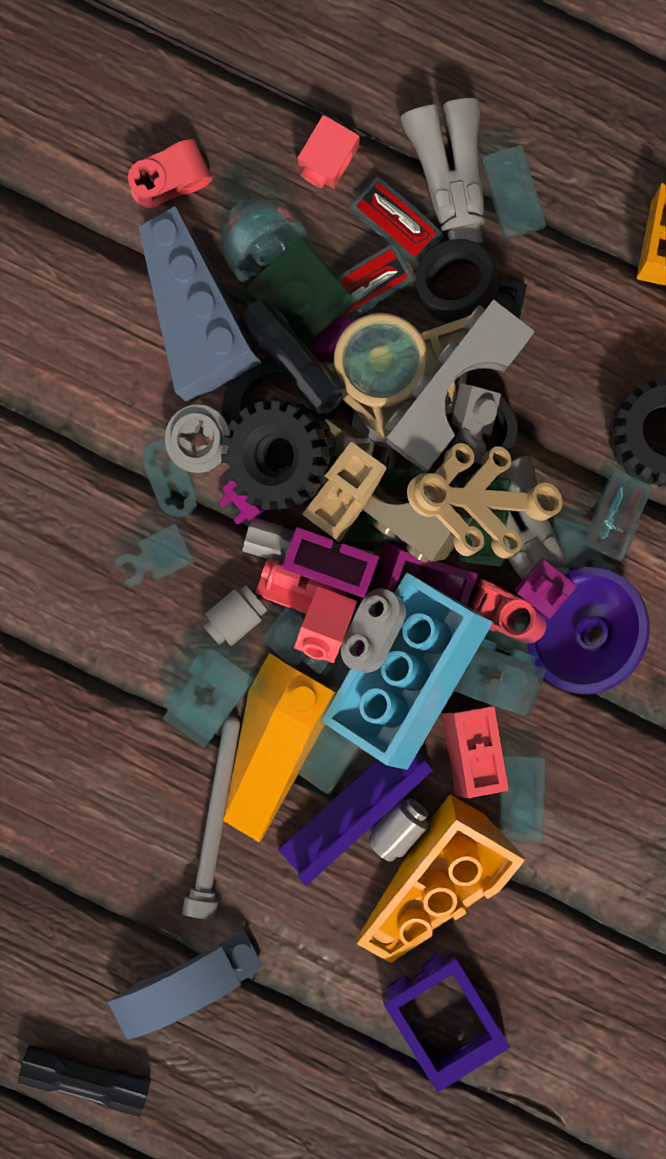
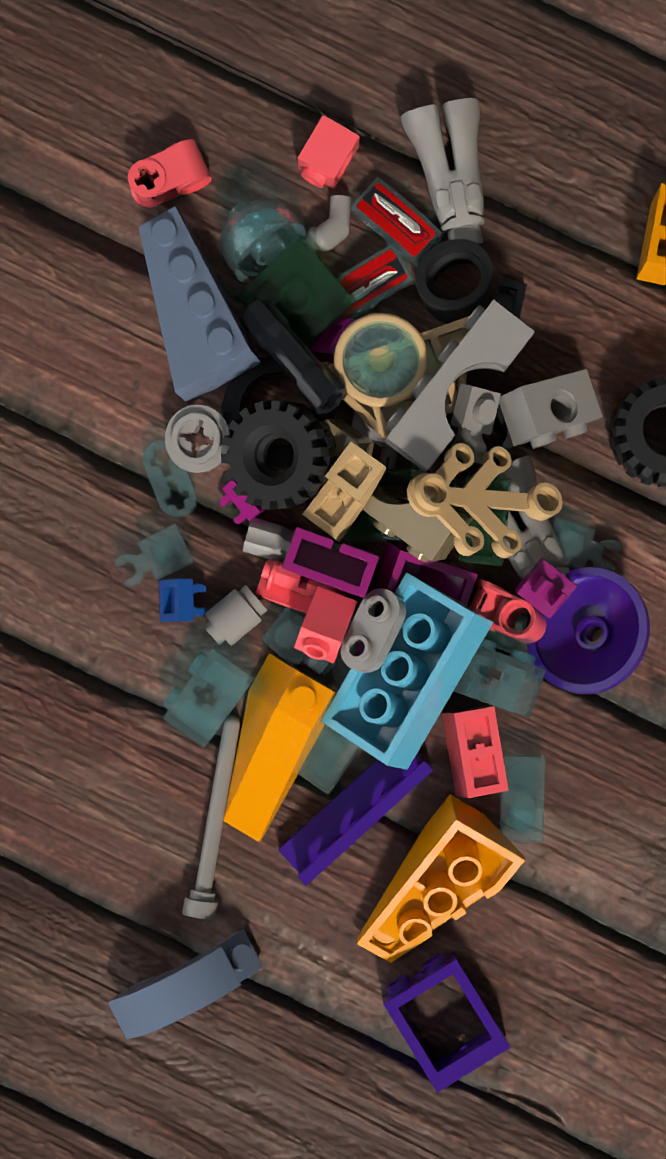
(54, 1072): black axle -> none
(177, 600): none -> blue tile
(335, 228): none -> light grey arm
(398, 829): light grey brick -> none
(513, 192): clear light blue plate -> none
(550, 407): none -> light grey brick
(617, 515): clear light blue slope -> none

